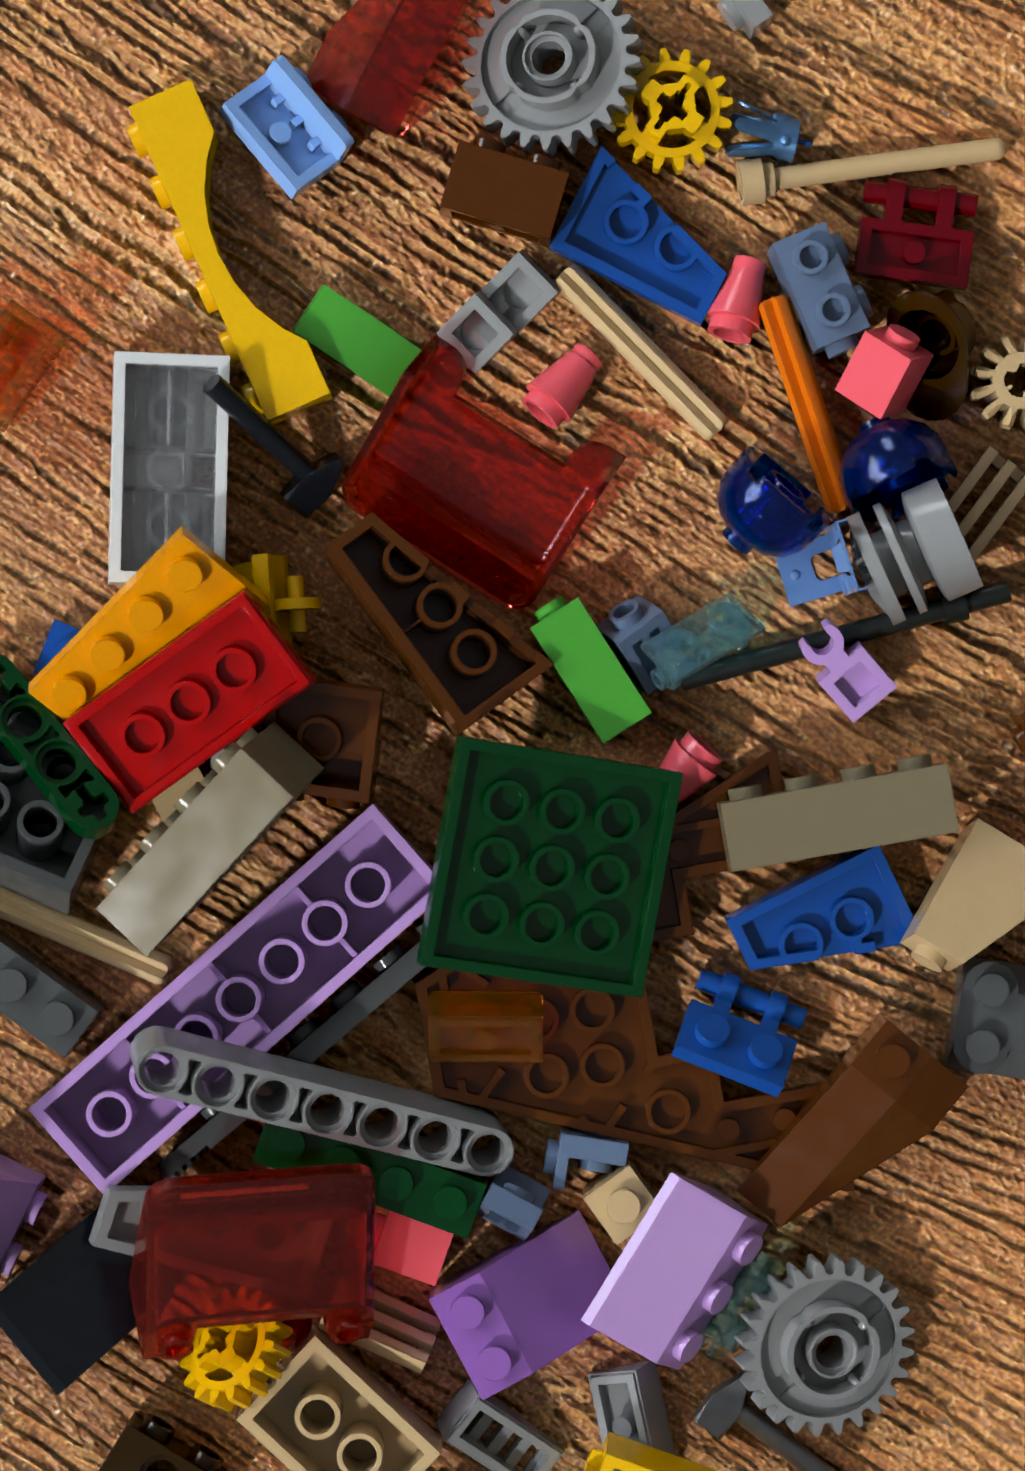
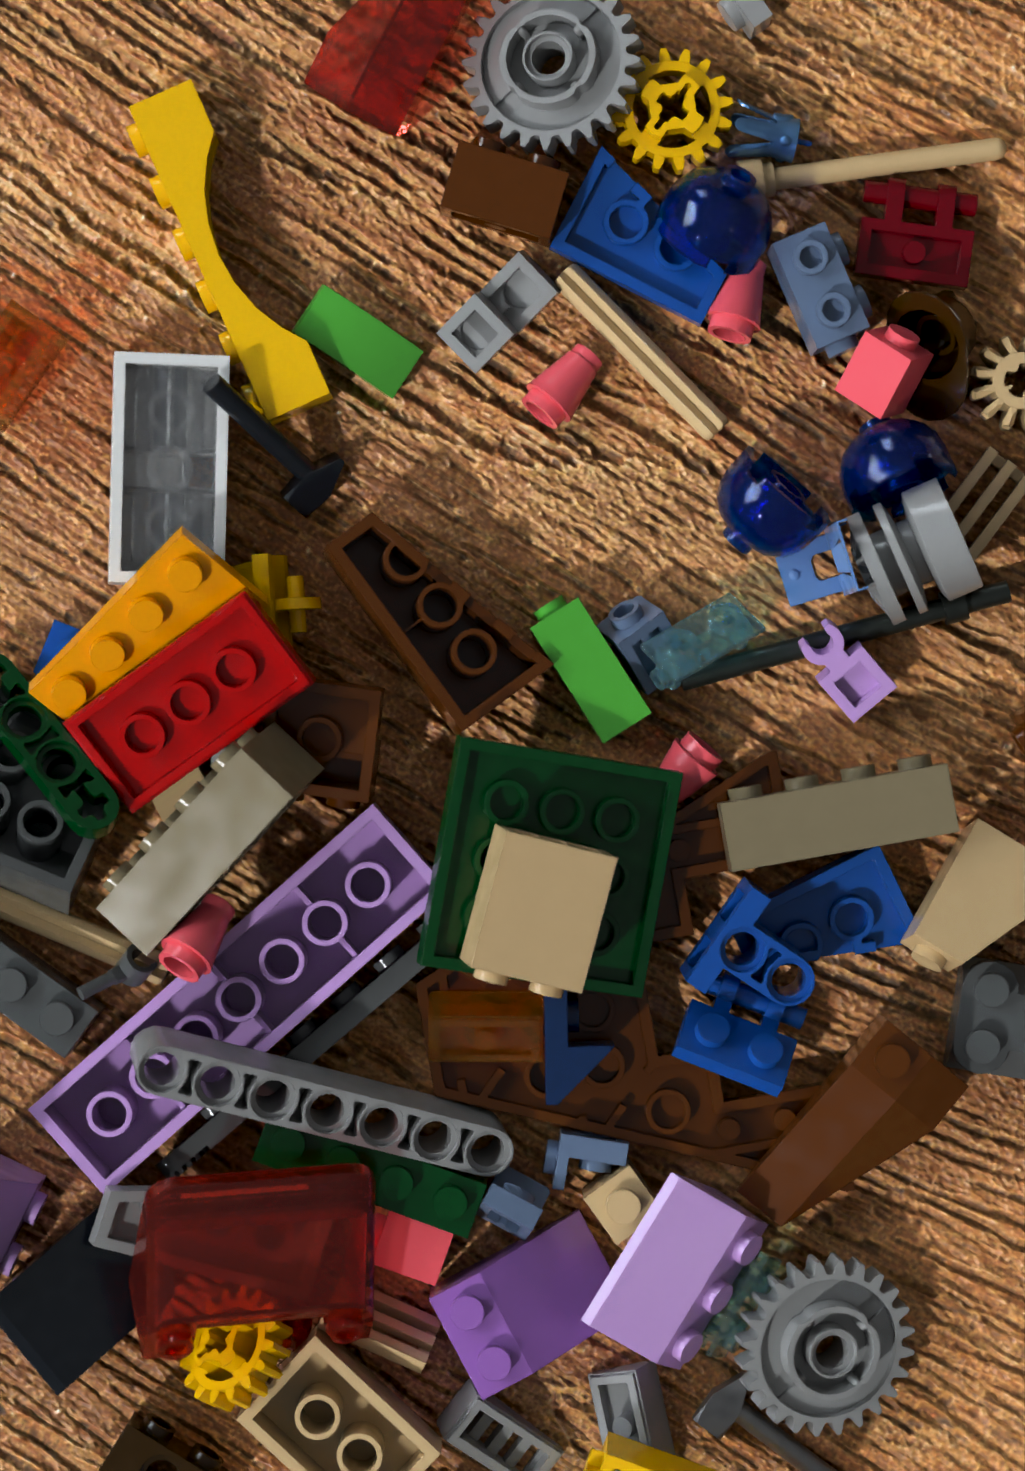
(124, 972): none -> dark grey hand
(196, 940): none -> coral cone
(288, 127): light blue bracket -> none
(472, 486): clear red windscreen -> none
(537, 911): none -> tan brick
(567, 1060): none -> dark blue slope
(717, 217): none -> clear blue cylinder
(759, 961): none -> blue tile
(805, 398): orange axle -> none

